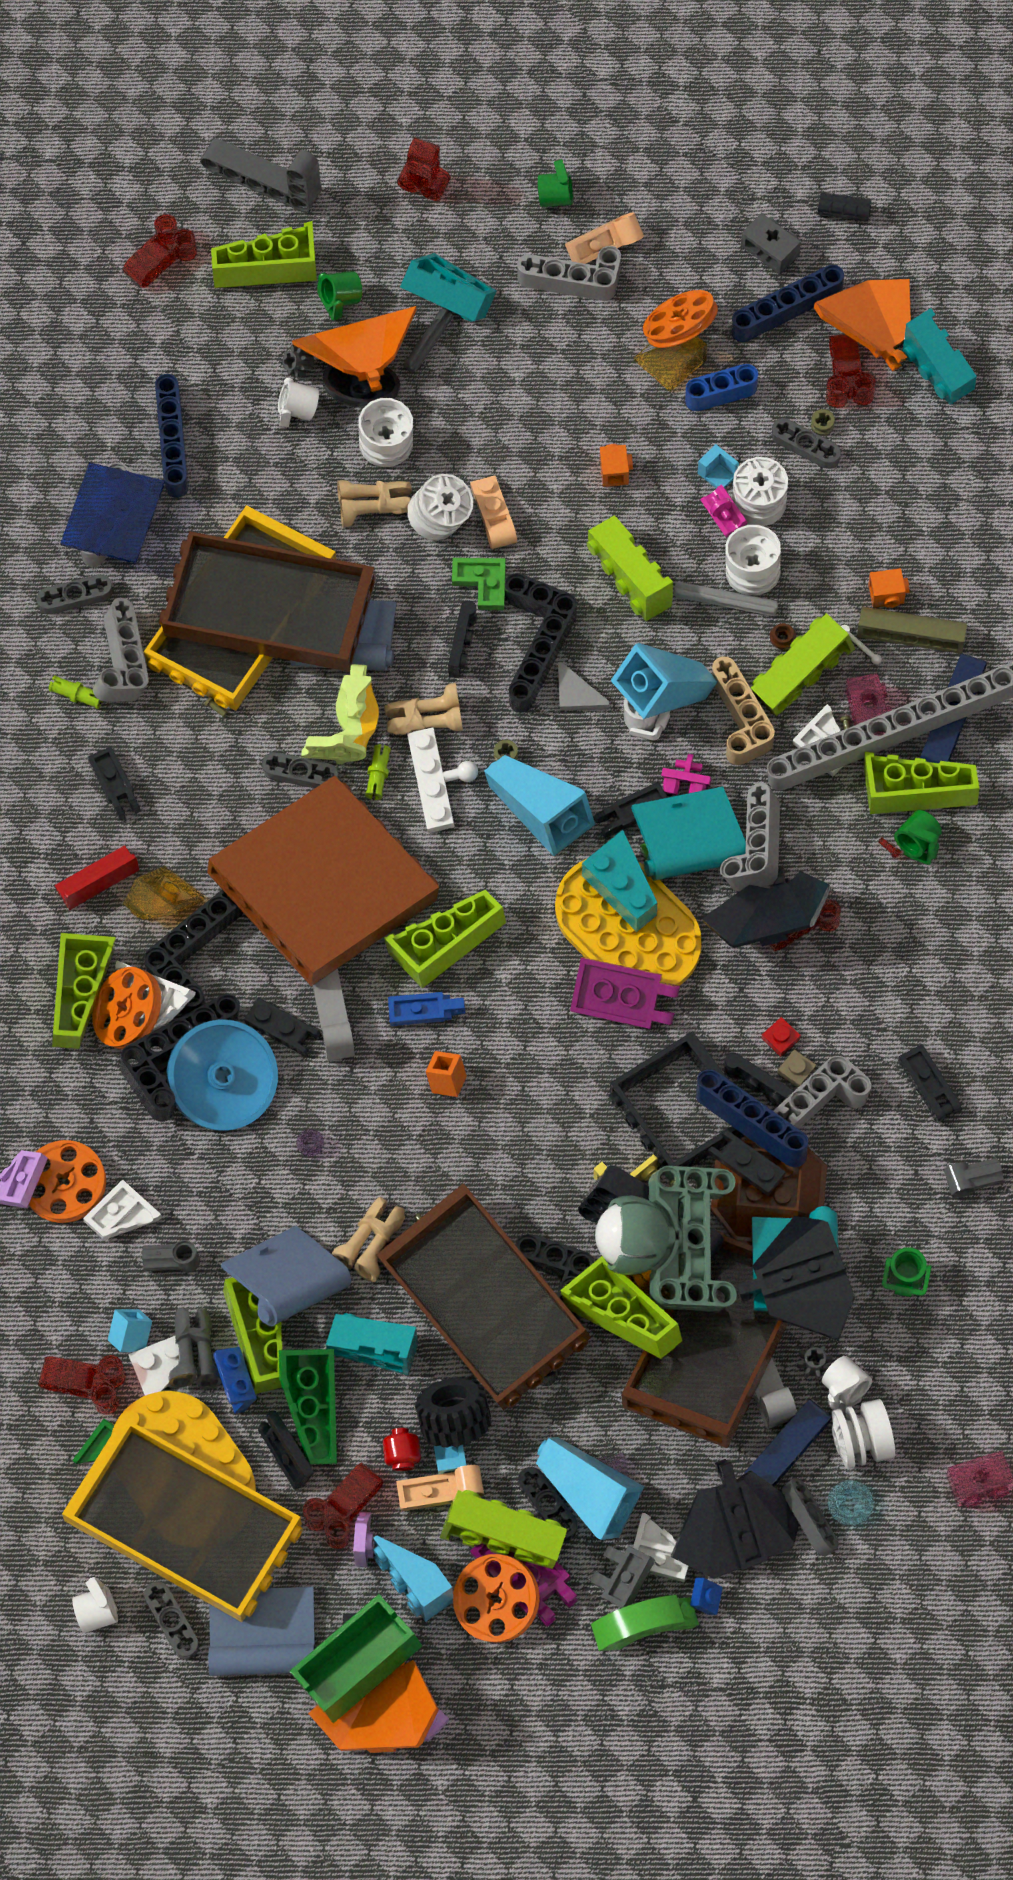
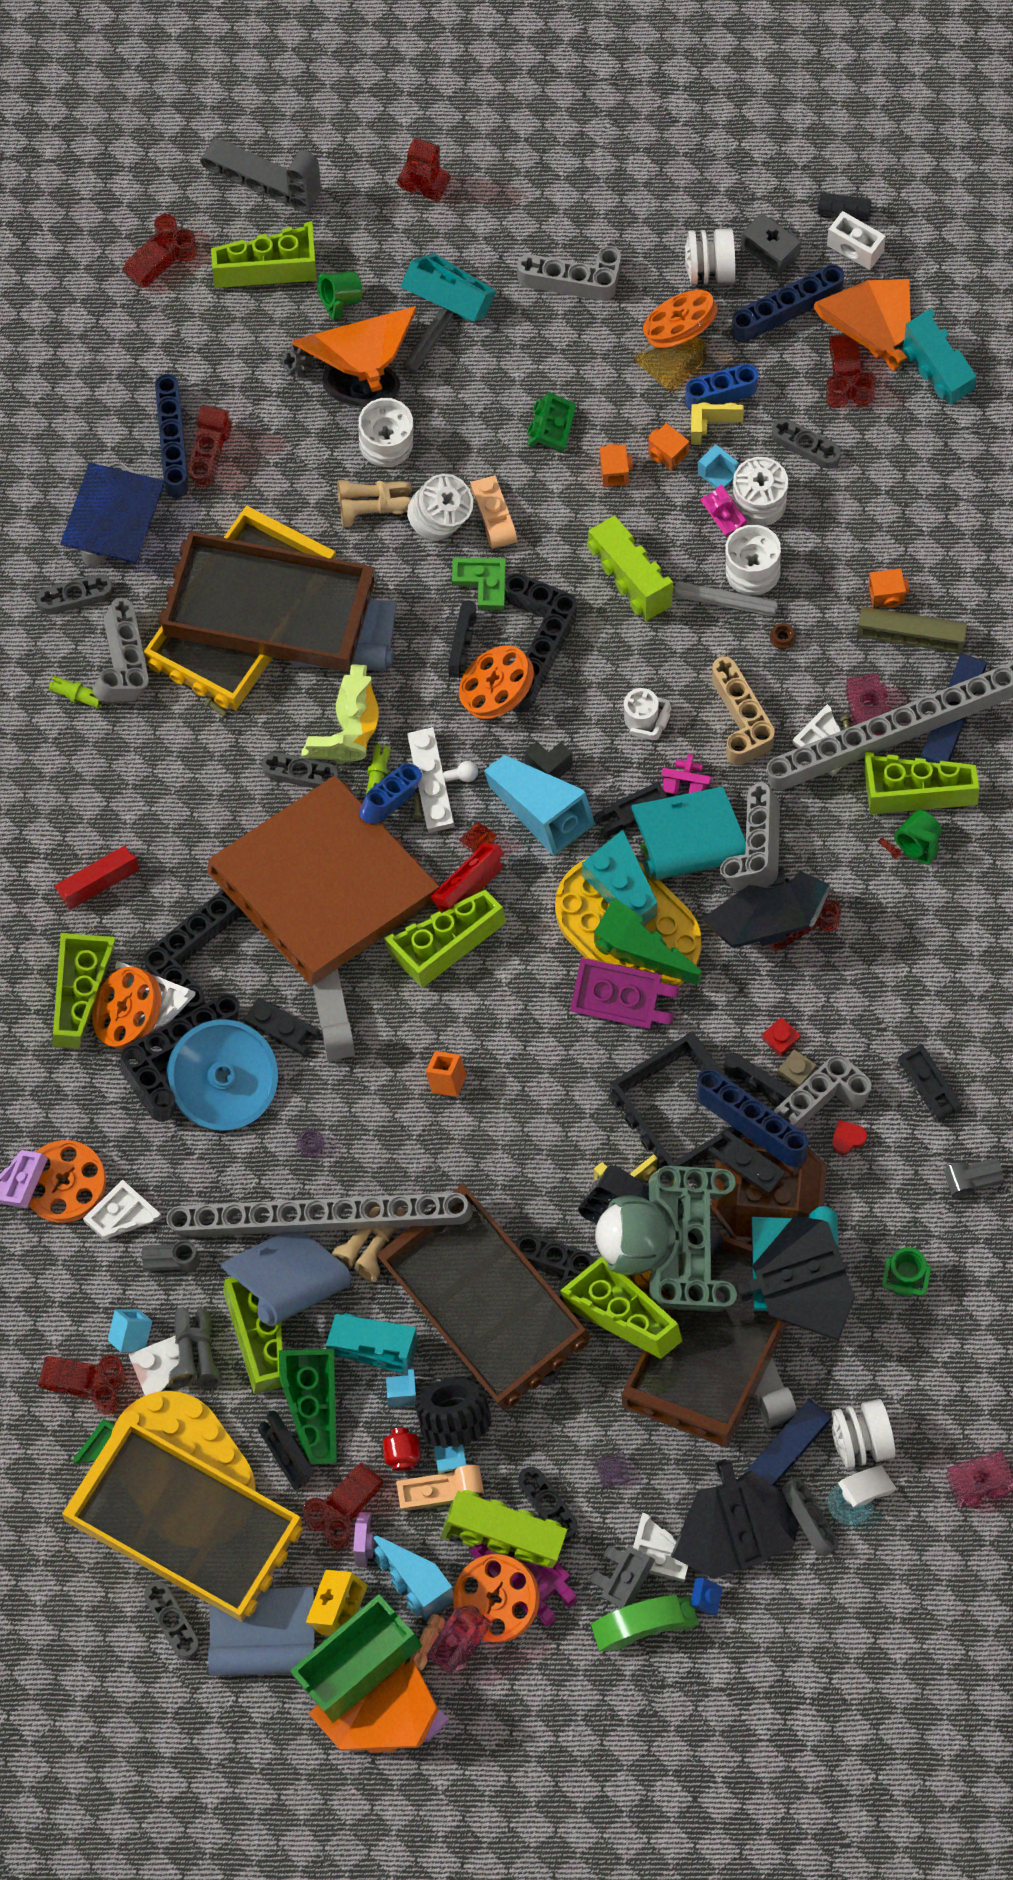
(96, 1607): white piece -> none
(113, 780): black hinge -> none
(160, 895): clear yellow slope -> none
(214, 429): none -> clear red piece
(235, 1378): blue bracket -> none
(296, 401): white piece -> none
(307, 1208): none -> light grey beam
(336, 1601): none -> yellow brick
(390, 793): none -> blue beam
(401, 1390): none -> medium azure panel
(414, 721): tan piece -> none
(417, 815): none -> olive piece
(423, 1008): blue hinge -> none
(428, 1637): none -> light nougat axle
(459, 1639): none -> clear pink brick
(469, 877): none -> red panel
(476, 837): none -> clear red plate
(496, 682): none -> orange wedge
(505, 744): olive bush -> none
(551, 422): none -> green bracket
(554, 762): none -> pearl dark grey piece
(555, 188): green piece -> none
(576, 693): light grey tile -> none
(590, 1487): medium azure slope -> none
(615, 233): light nougat plate -> none
(628, 940): none -> green wedge
(661, 680): medium azure slope -> none
(667, 446): none -> orange brick
(707, 412): none -> light yellow bracket
(711, 256): none -> white wheel
(802, 664): lime wedge -> none
(809, 1367): dark grey gear -> none
(816, 426): olive bush -> none
(845, 1383): white piece -> none
(848, 1137): none -> red tile
(856, 240): none -> white brick
(866, 1485): none -> white slope
(875, 658): white hinge -> none

